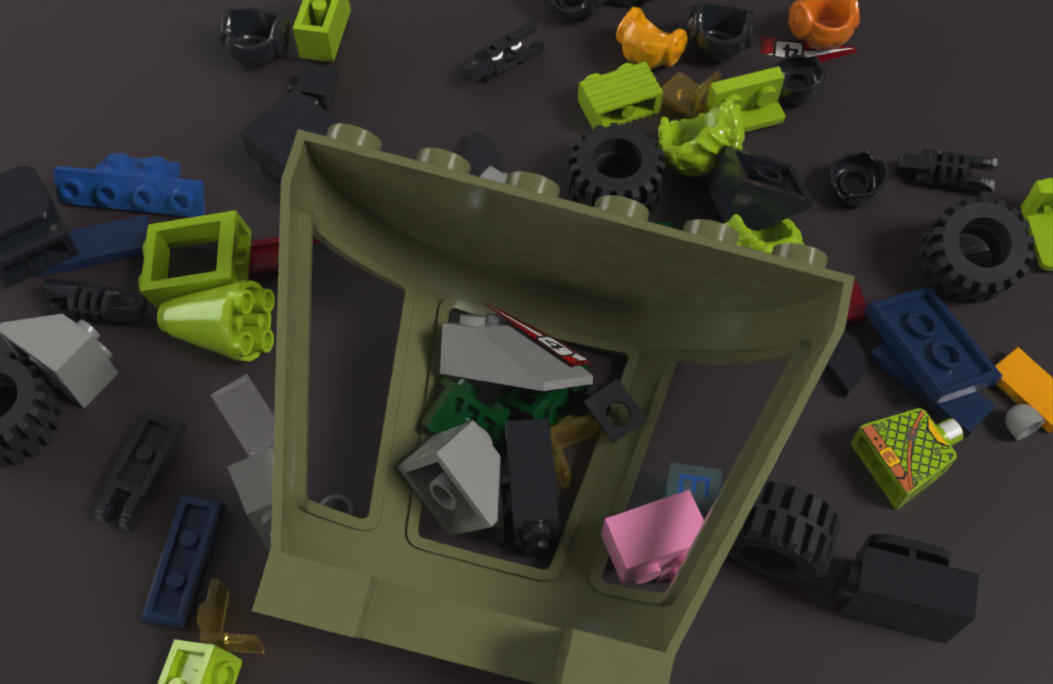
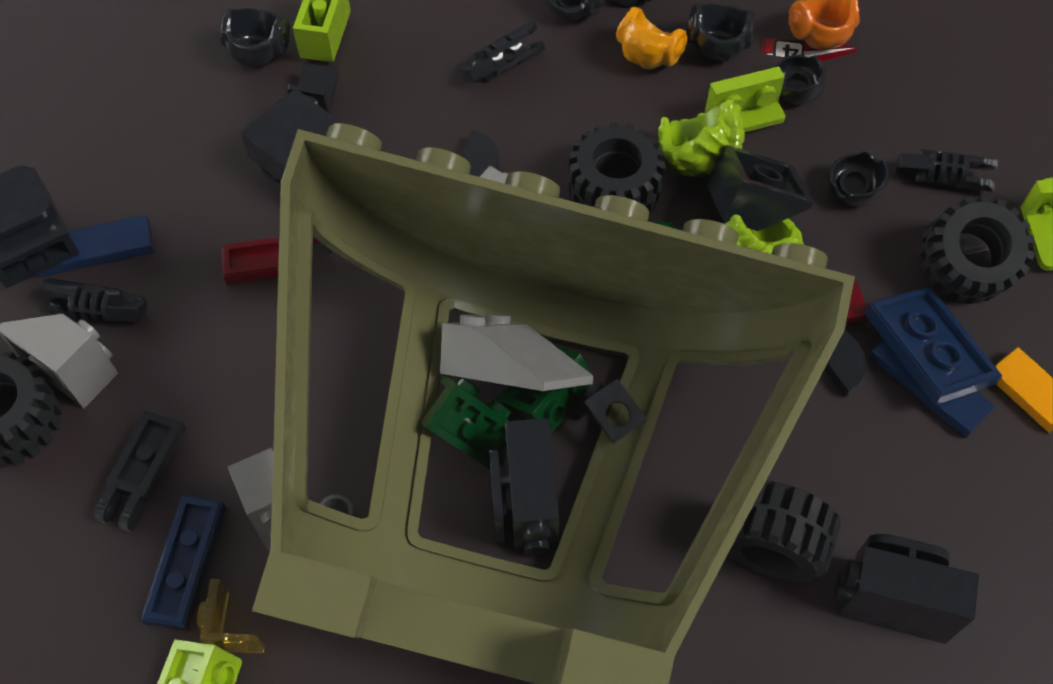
(131, 185): blue bracket -> none
(223, 319): lime cone -> none
(232, 256): lime window -> none
(246, 415): clear tile -> none
(457, 478): light grey slope -> none
(548, 341): sticker -> none
(566, 433): clear yellow bracket -> none
(620, 95): lime brick -> none
(652, 538): bright pink brick -> none
(686, 95): clear yellow bracket -> none
(701, 481): clear light blue brick -> none
(907, 452): torso -> none
(1023, 421): light grey hinge -> none

